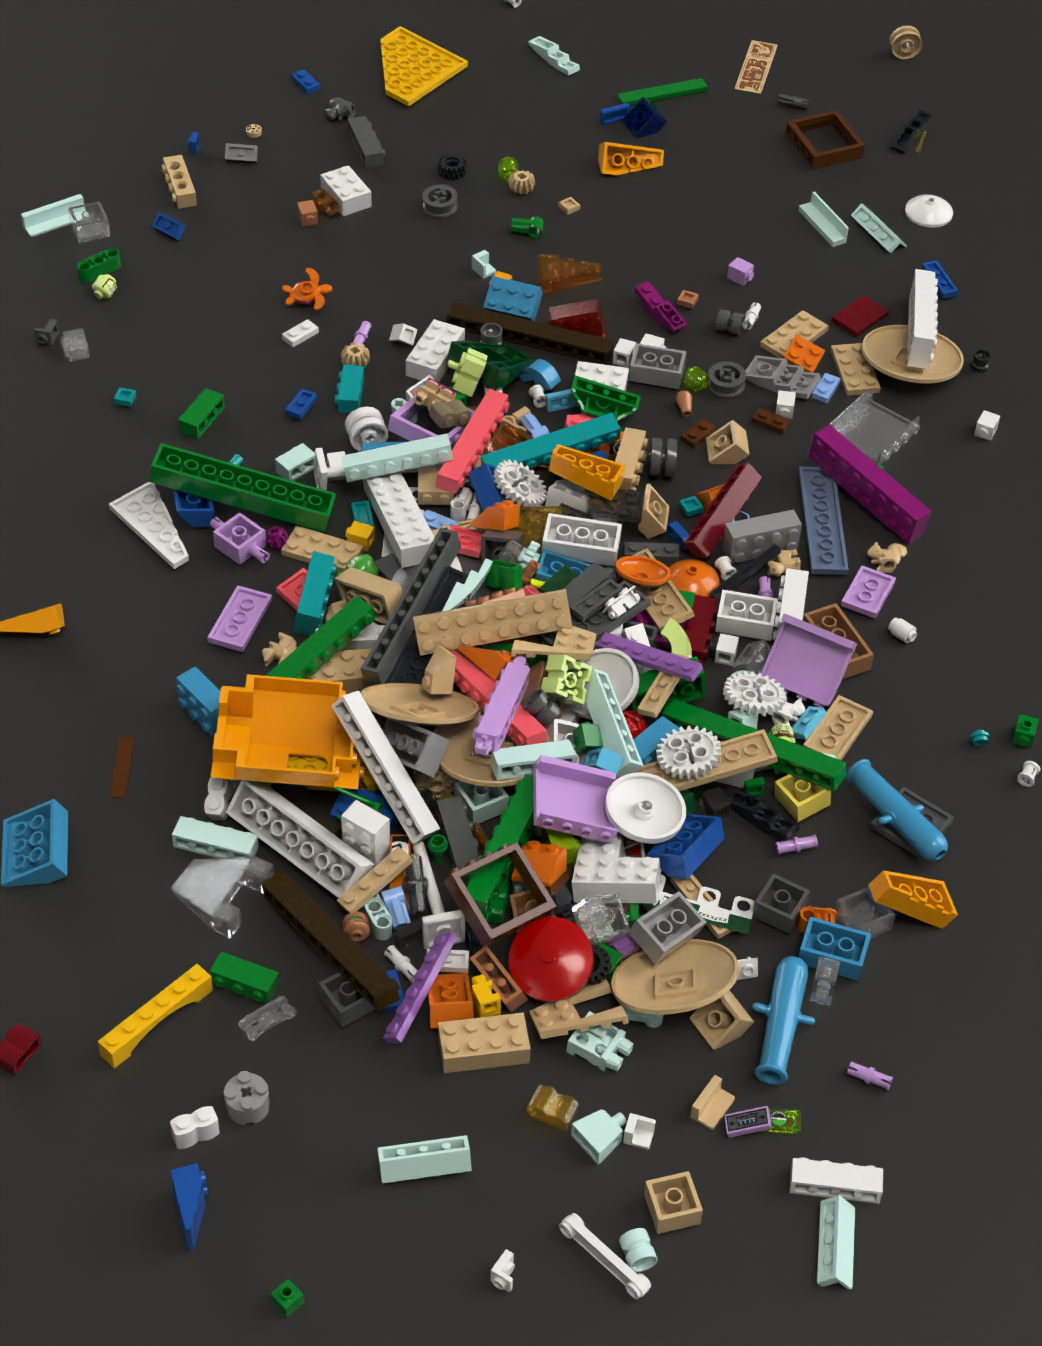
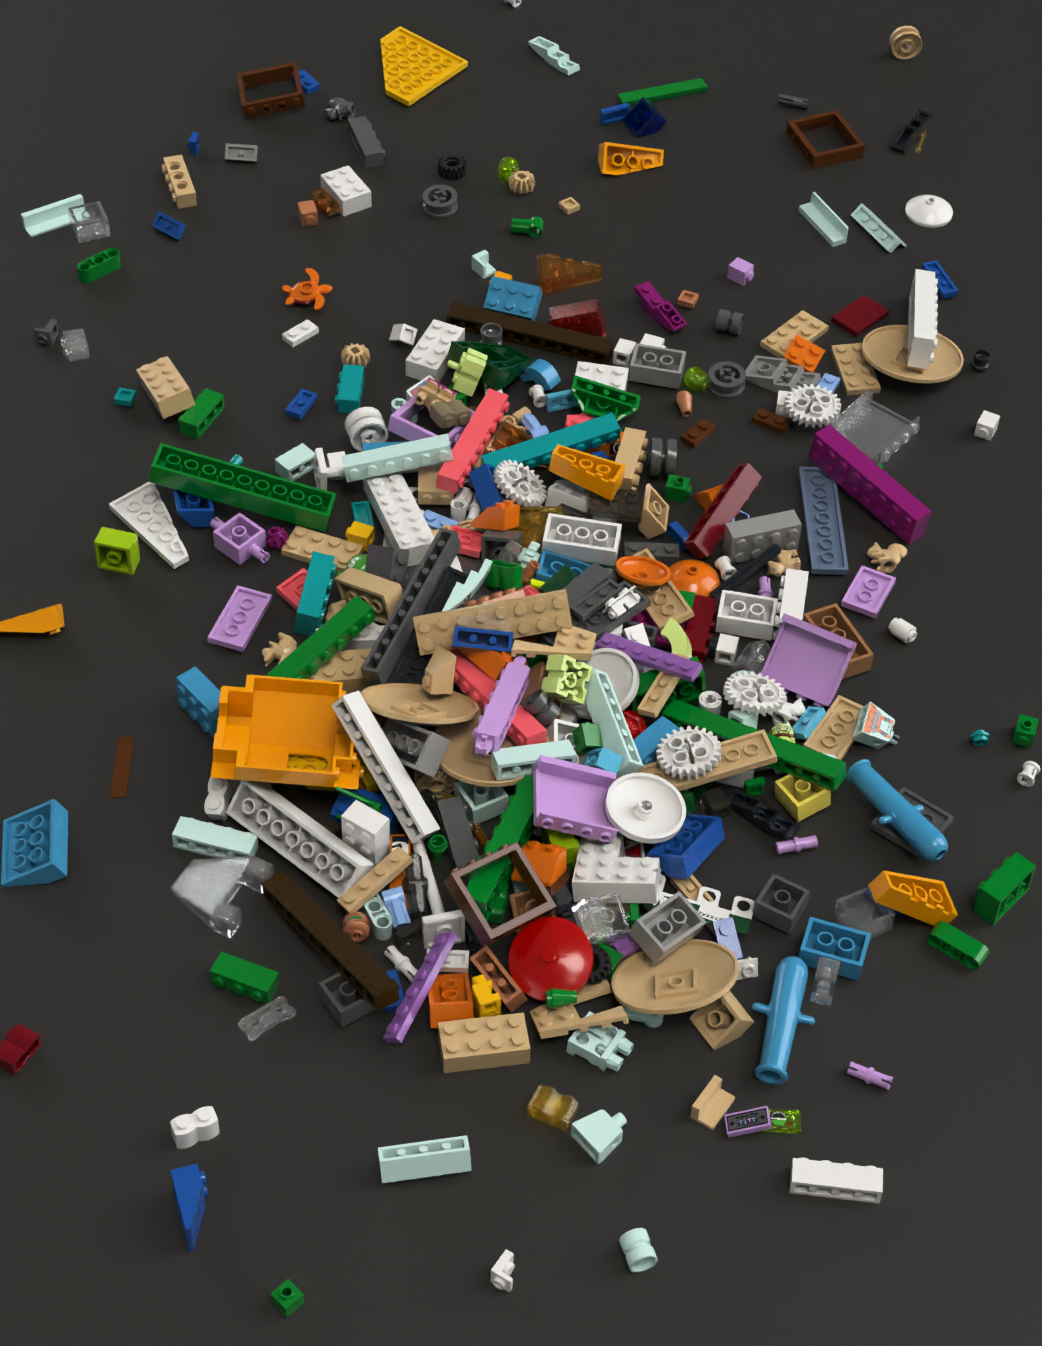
(104, 286): yellowish green head -> none
(117, 550): none -> lime brick
(121, 1041): yellow arch -> none
(165, 387): none -> tan brick
(246, 1098): light grey brick -> none
(253, 131): tan tile -> none
(267, 76): none -> reddish brown window
(362, 334): lavender pin -> none
(387, 563): none -> dark grey brick
(482, 638): none -> blue brick
(558, 998): none -> green cone
(635, 1284): white piece -> none
(639, 1131): white panel -> none
(673, 1202): tan brick -> none
(677, 488): none -> green brick
(691, 506): teal plate -> none
(710, 702): none -> white piece
(726, 935): none -> plate
(727, 444): tan slope -> none
(751, 316): white pin -> none
(756, 66): sticker -> none
(819, 913): orange piece -> none
(823, 411): none -> white gear
(836, 1242): light aqua panel -> none
(874, 727): none -> light aqua torso
(958, 945): none -> green beam
(1003, 888): none -> green brick

